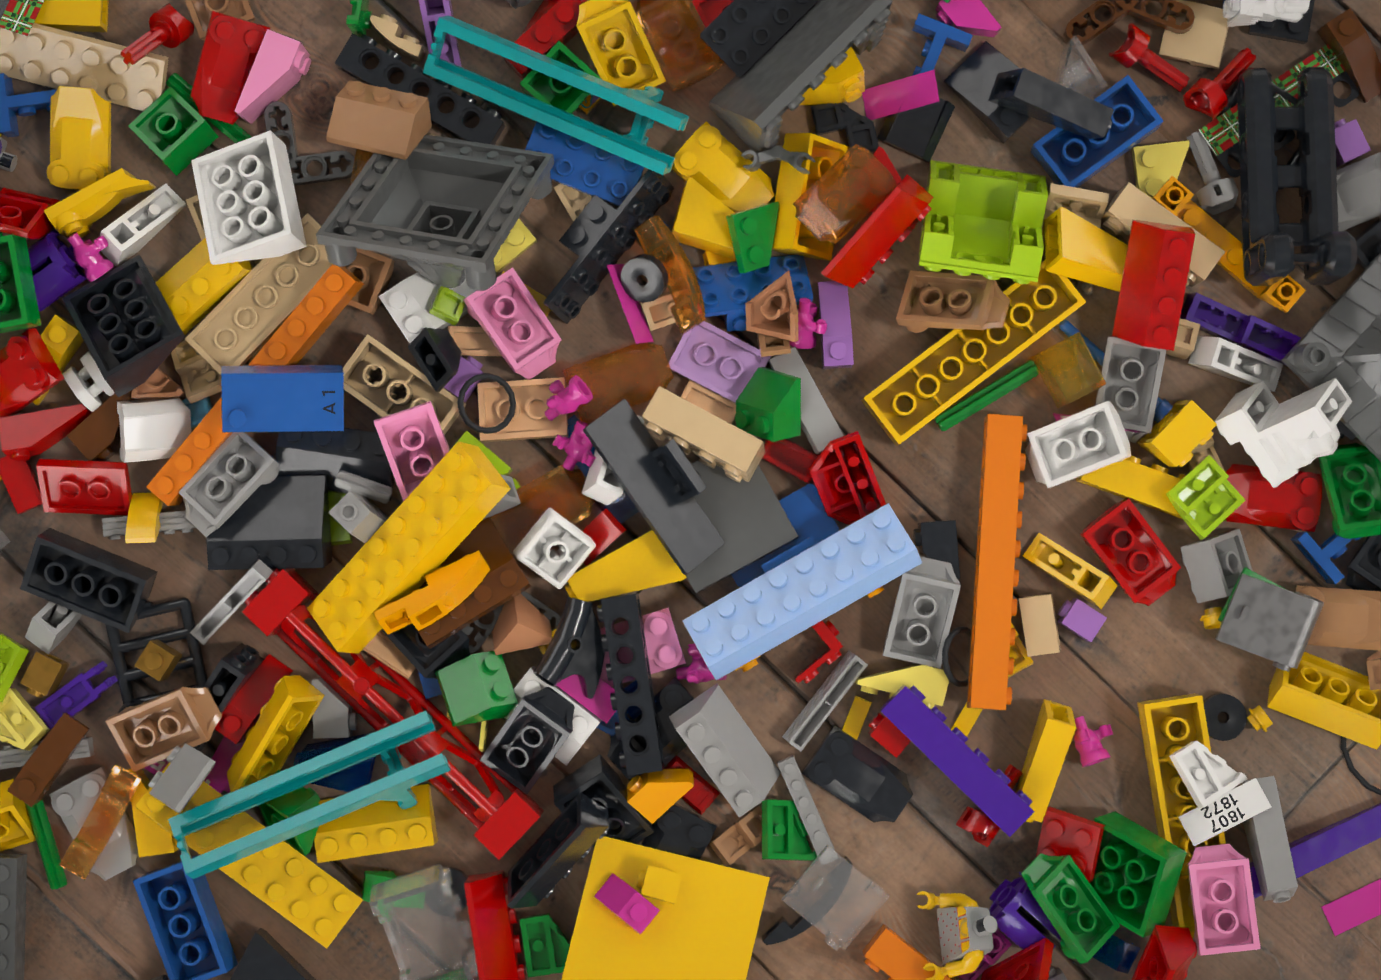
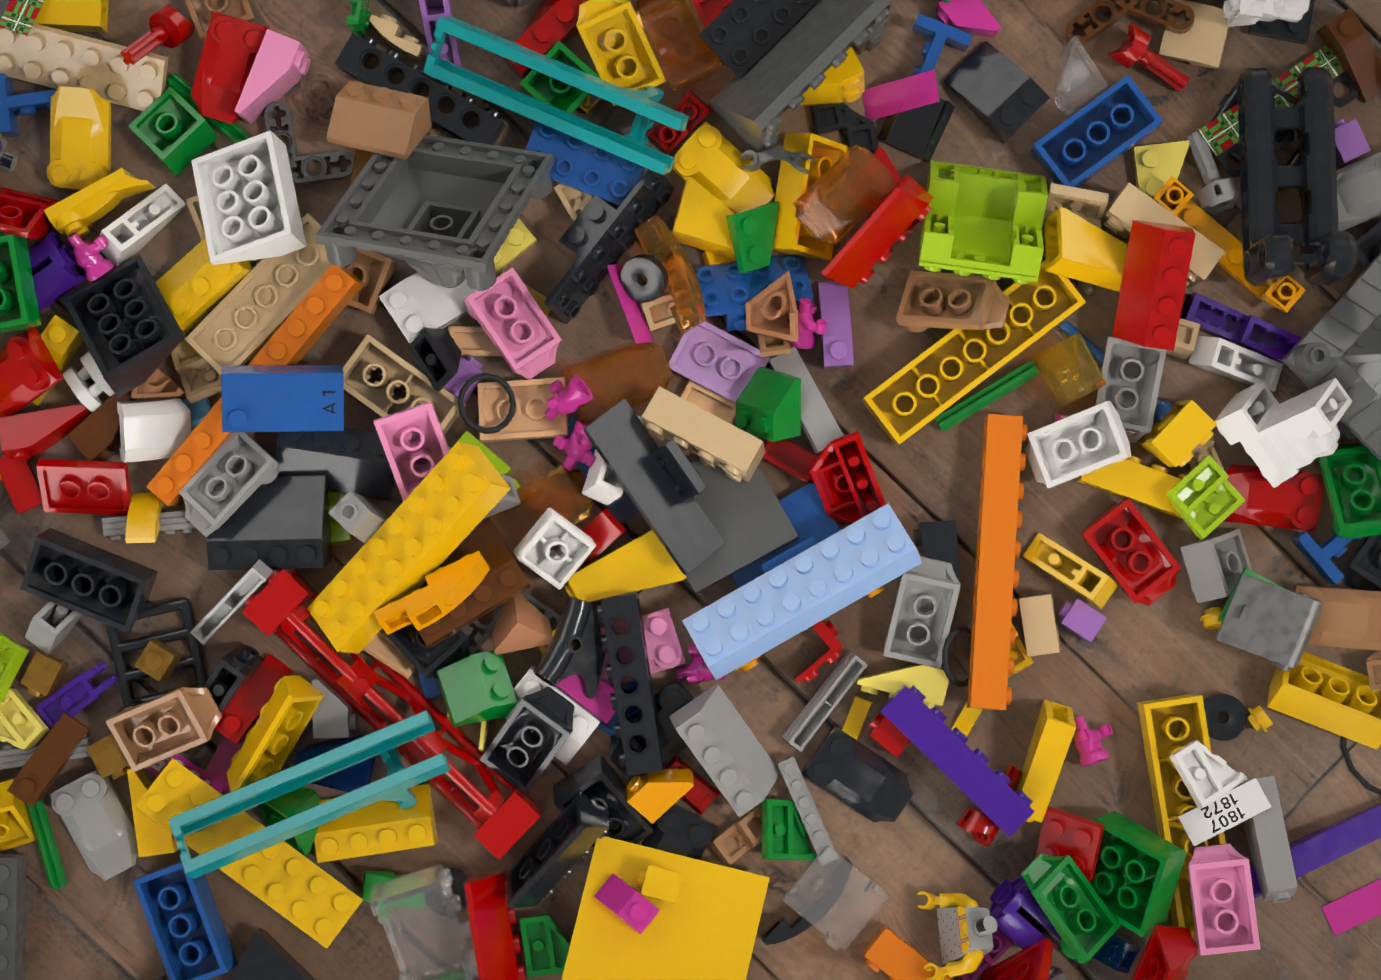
(101, 822): clear orange slope -> none
(108, 757): none -> pearl gold brick
(181, 778): light grey slope -> none
(363, 486): light grey axle -> none
(448, 305): lime tile -> none
(671, 138): none -> red slope
(1051, 103): black slope -> none
(1209, 95): red piece -> none

